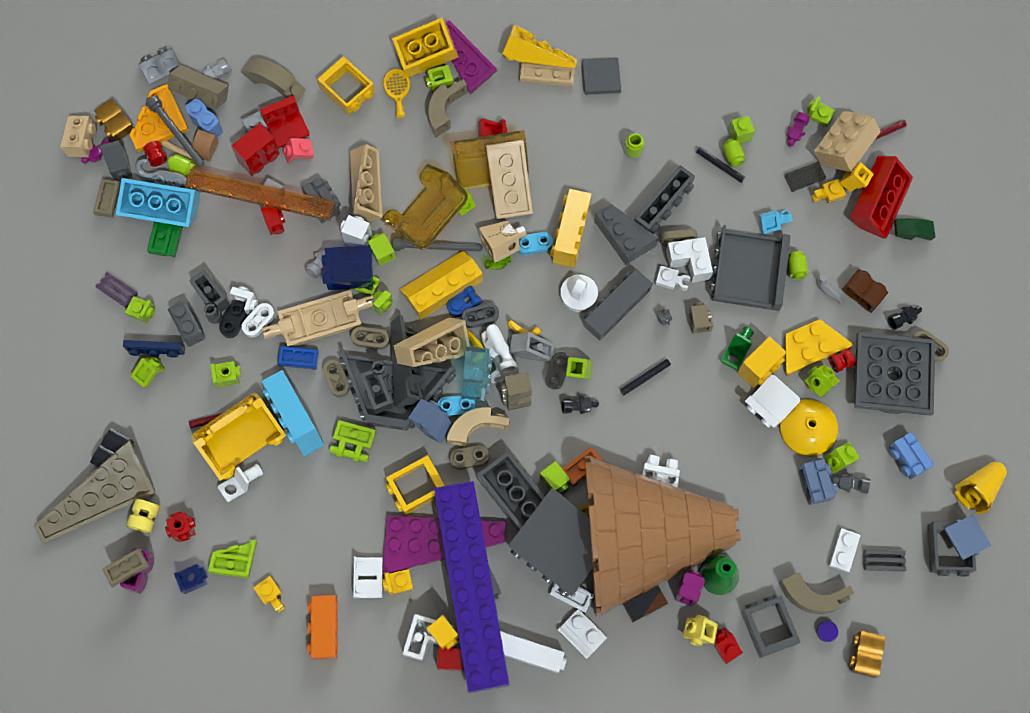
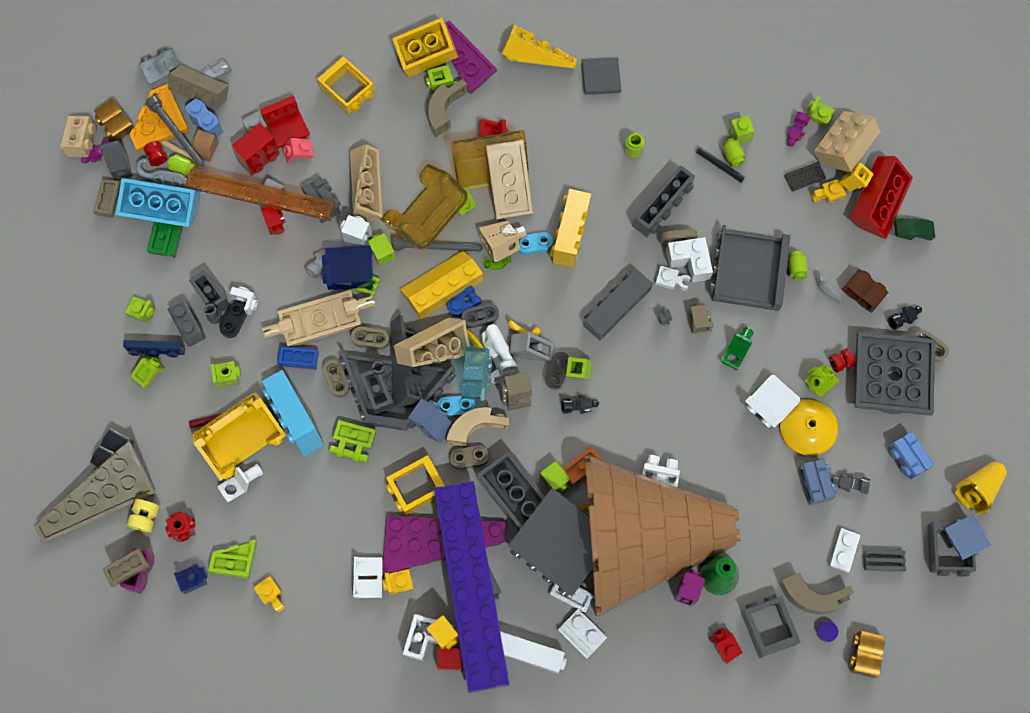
(104, 281): clear purple tile -> none
(256, 319): white plate -> none
(266, 72): dark tan arch -> none
(323, 627): orange brick -> none
(382, 301): lime bracket -> none
(399, 106): yellow piece -> none
(547, 74): tan tile -> none
(579, 293): white tile -> none
(624, 234): dark grey wedge -> none
(645, 604): black tile -> none
(646, 376): black bar -> none
(700, 630): light yellow brick -> none
(762, 363): yellow brick -> none
(772, 220): medium azure plate -> none
(811, 345): yellow wing -> none
(841, 457): lime bracket -> none
(892, 128): dark red bar -> none

